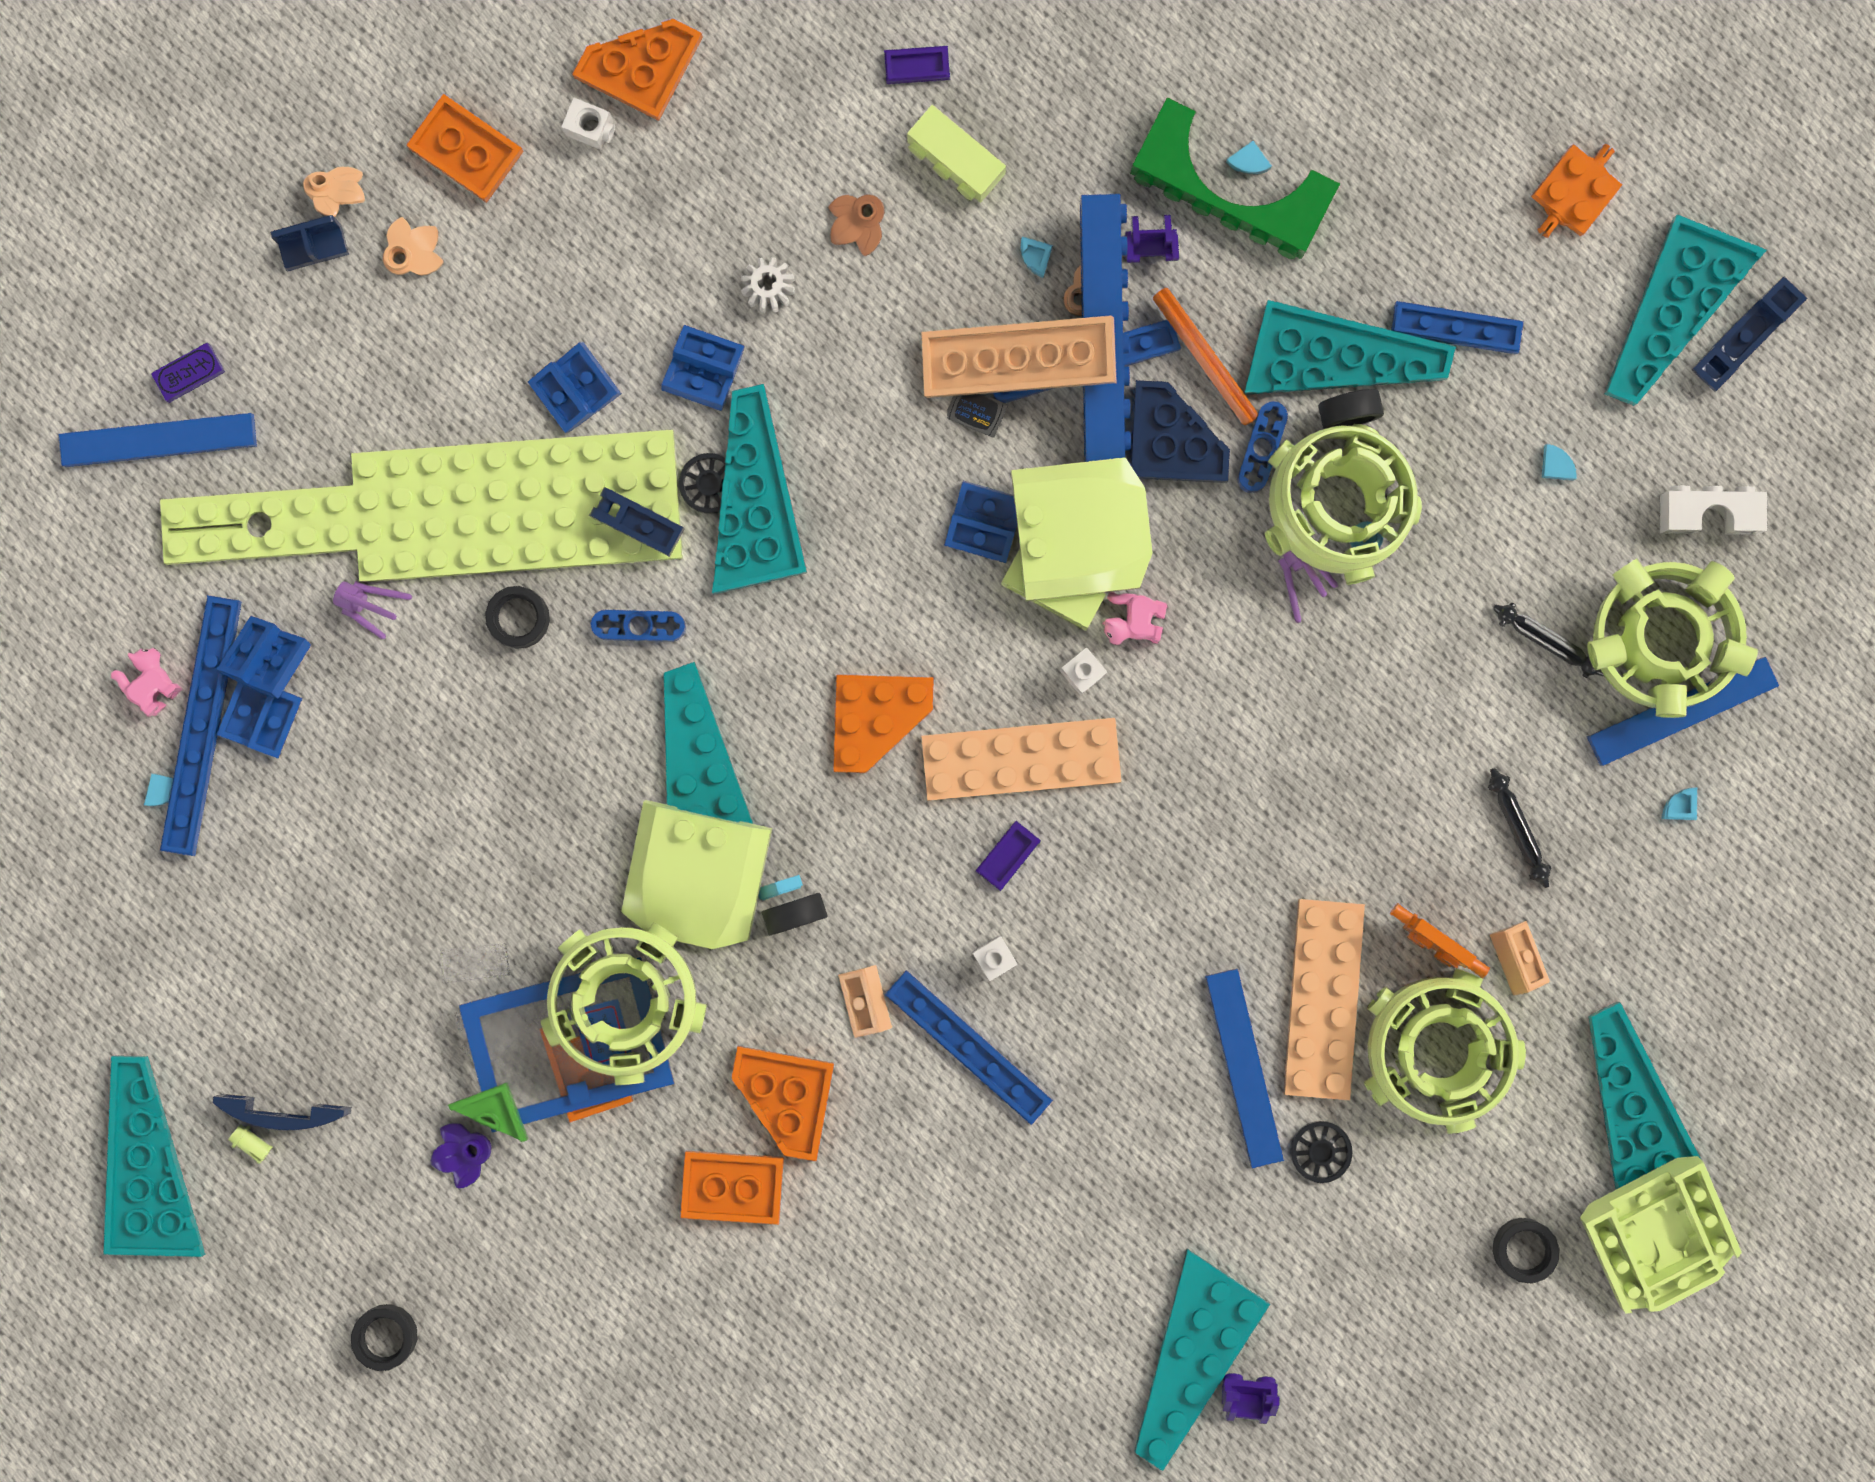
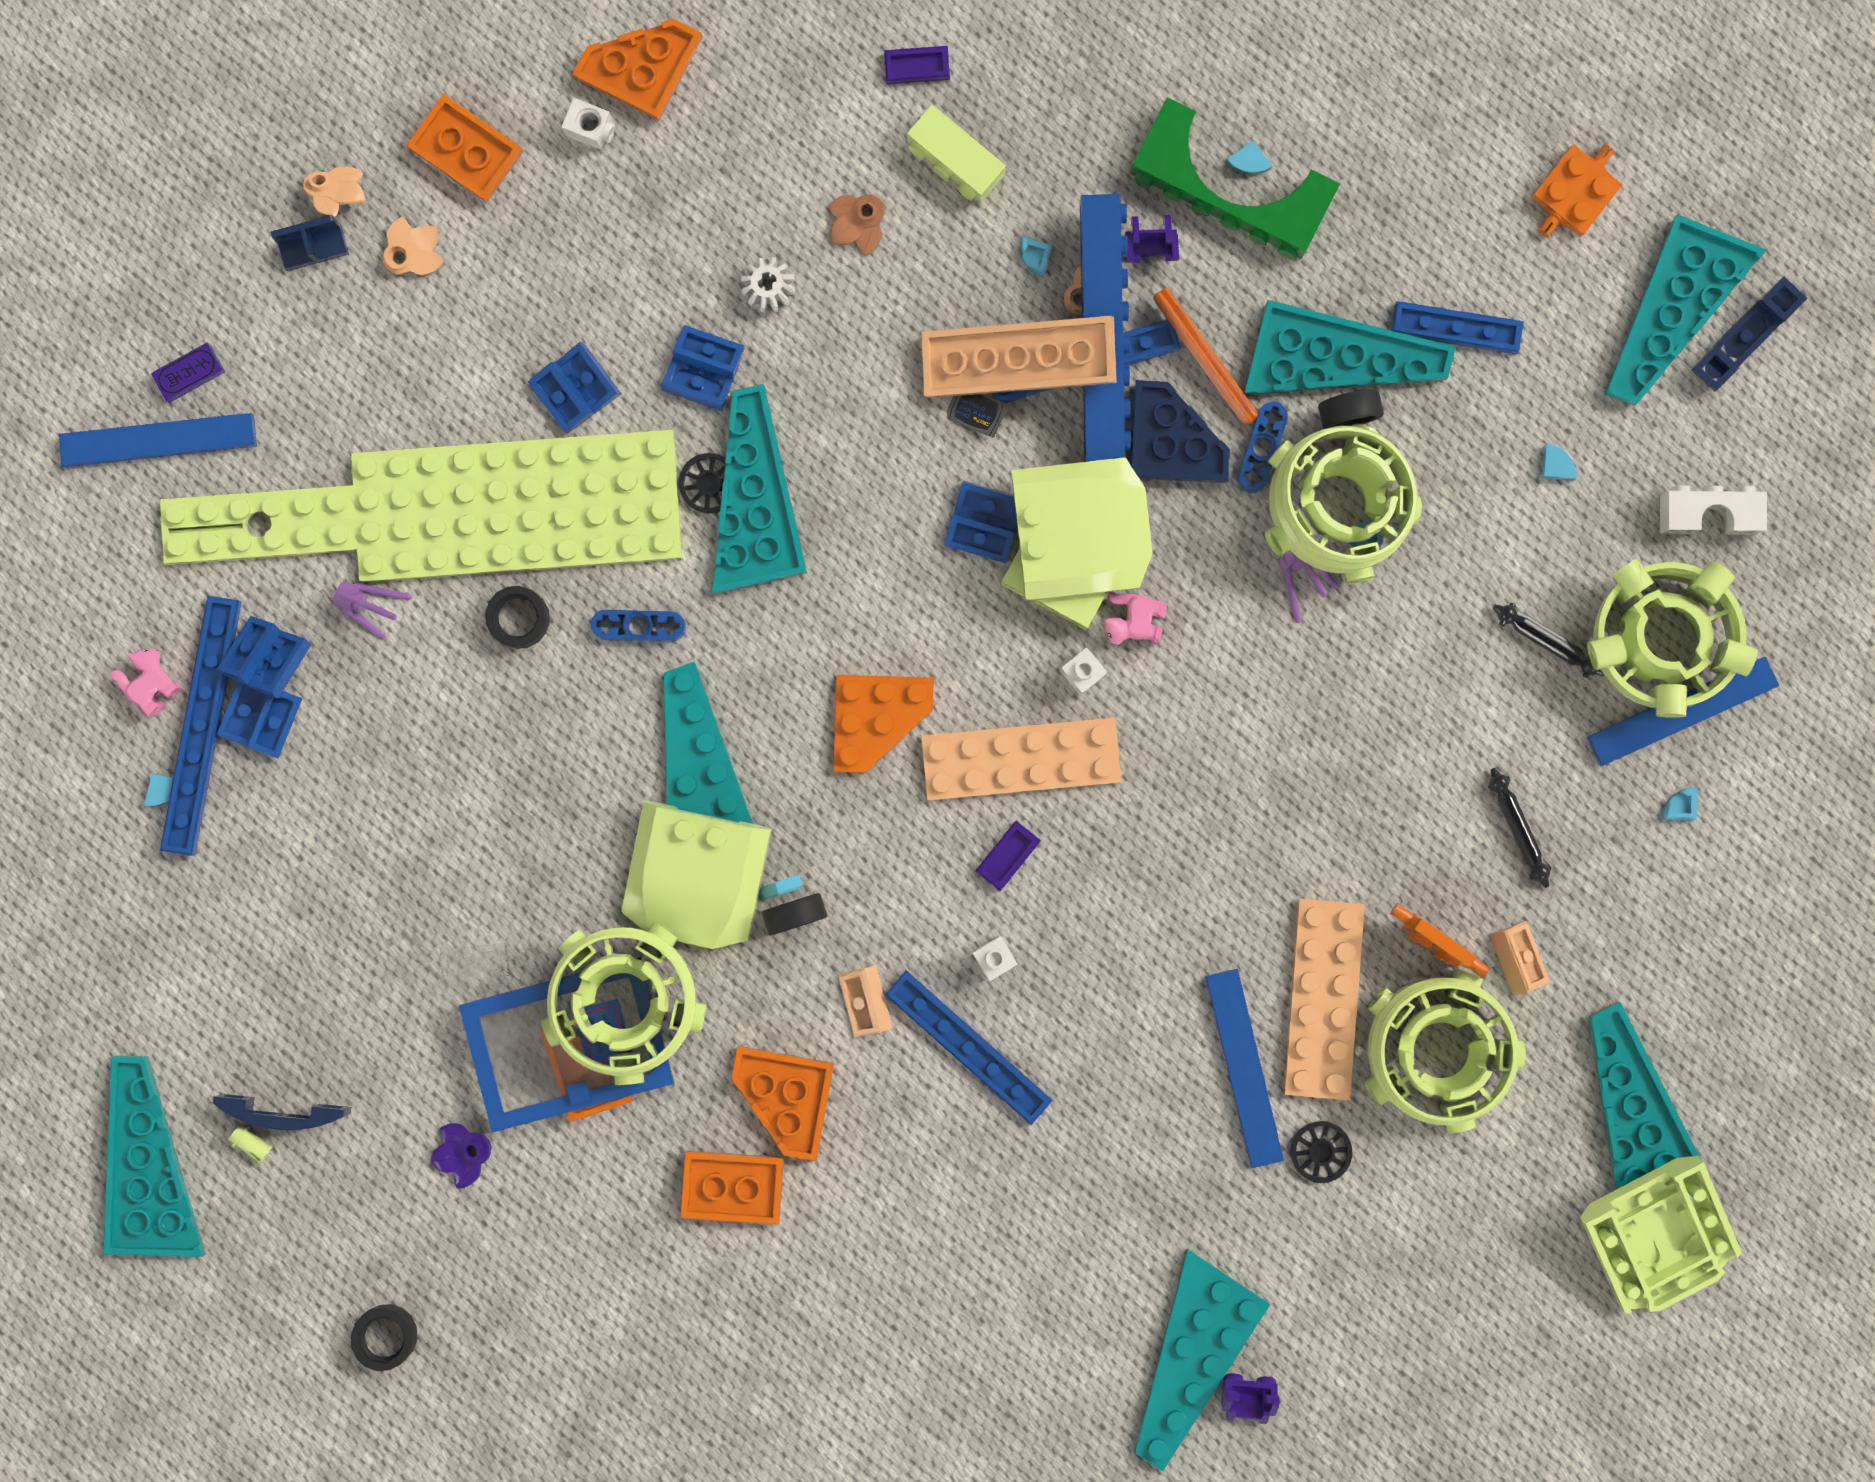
(493, 1109): bright green tile -> none
(638, 522): dark blue plate -> none
(1550, 1258): black tyre -> none

